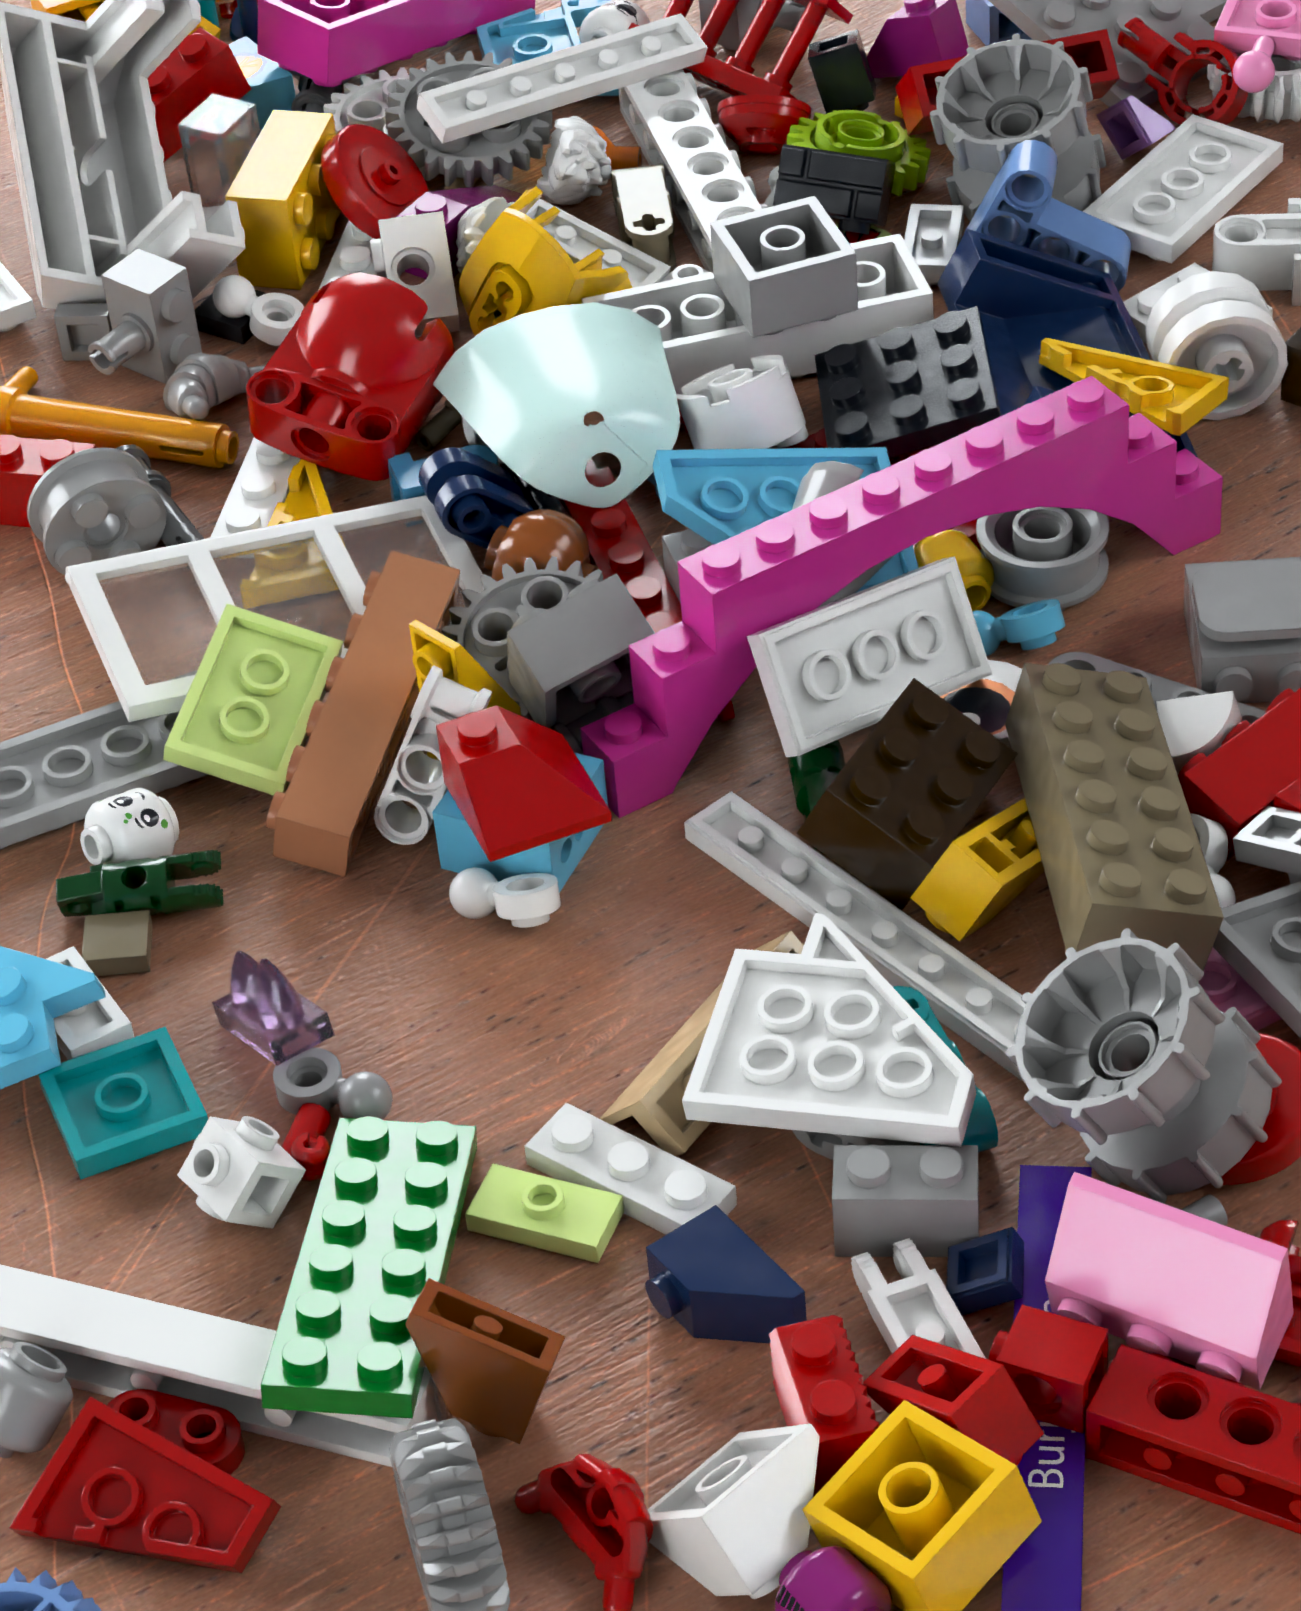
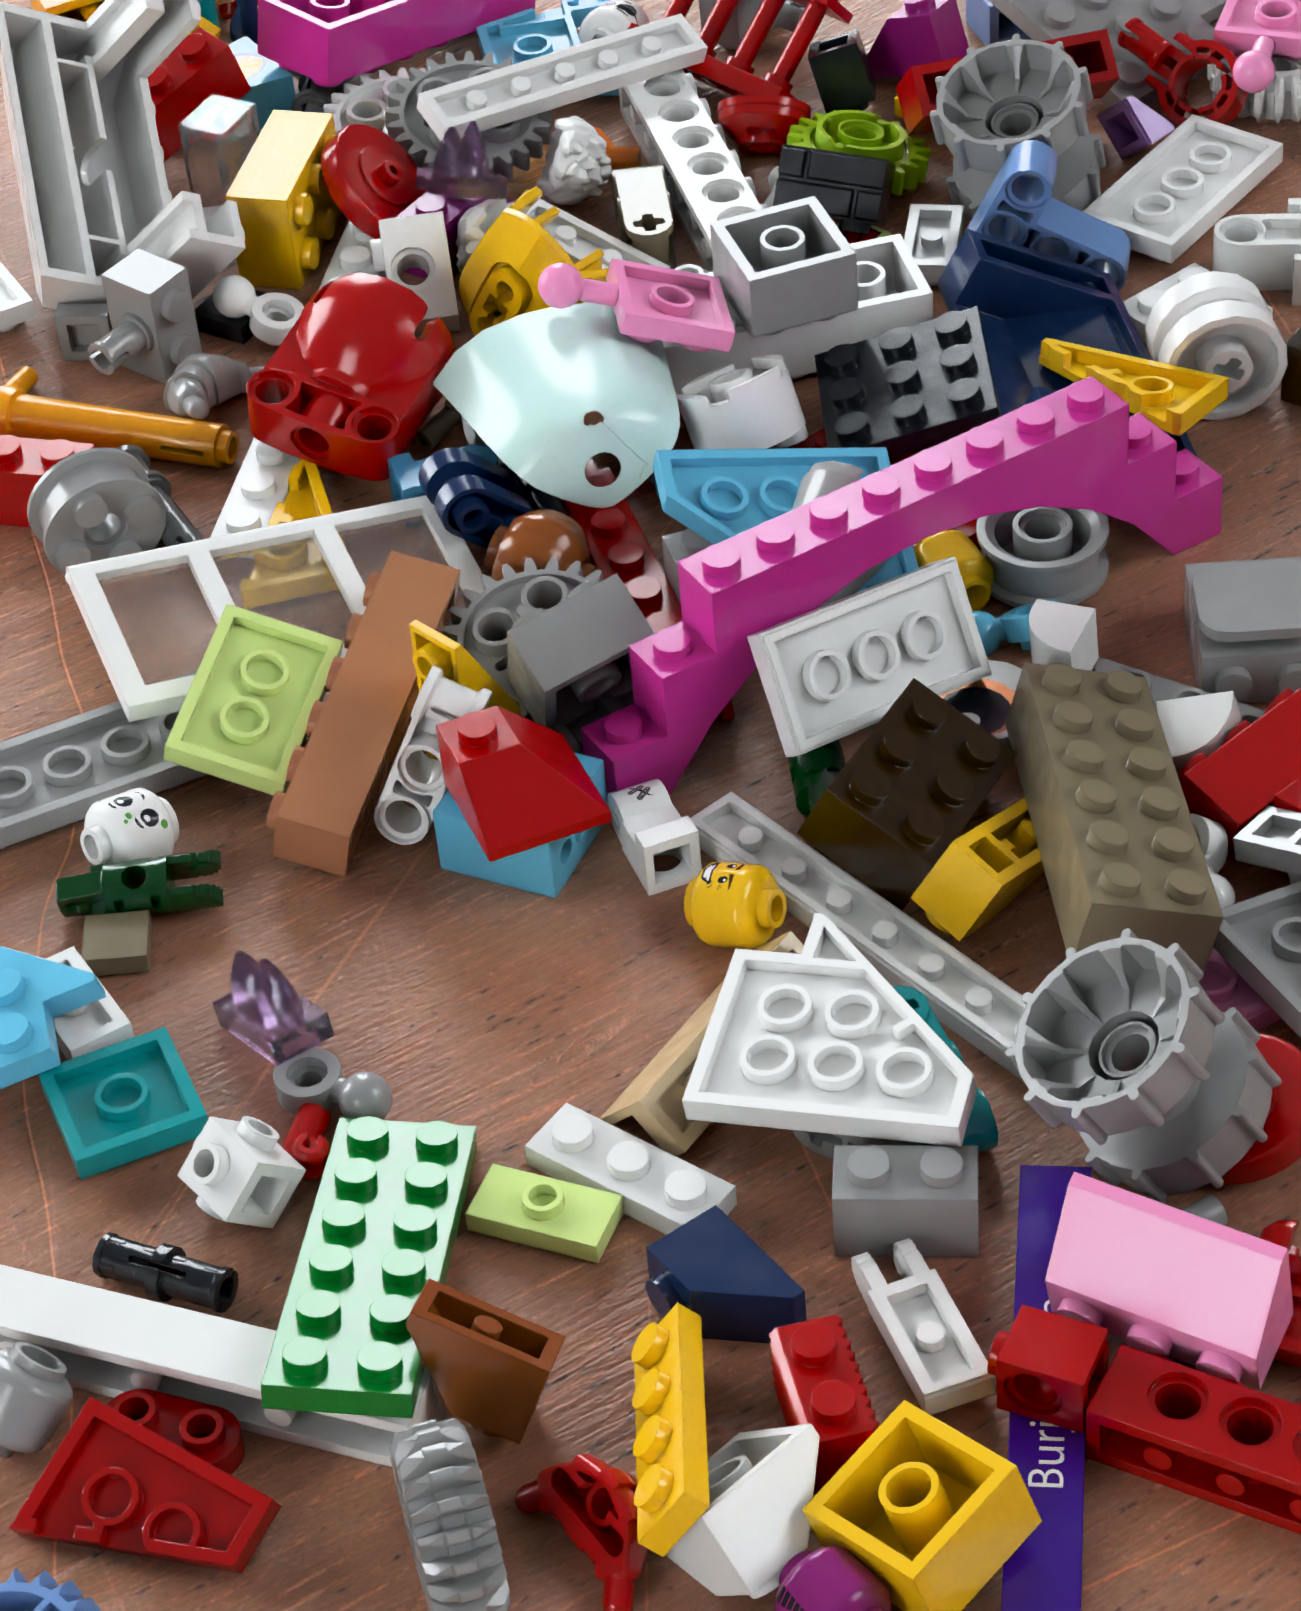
(165, 1272): none -> black pin
(462, 168): none -> clear purple tile
(520, 898): white plate -> none
(649, 302): none -> bright pink plate
(653, 827): none -> white leg
(670, 1429): none -> yellow plate
(734, 904): none -> yellow head
(959, 1391): red slope -> none
(986, 1271): dark blue tile -> none
(1063, 634): none -> white brick

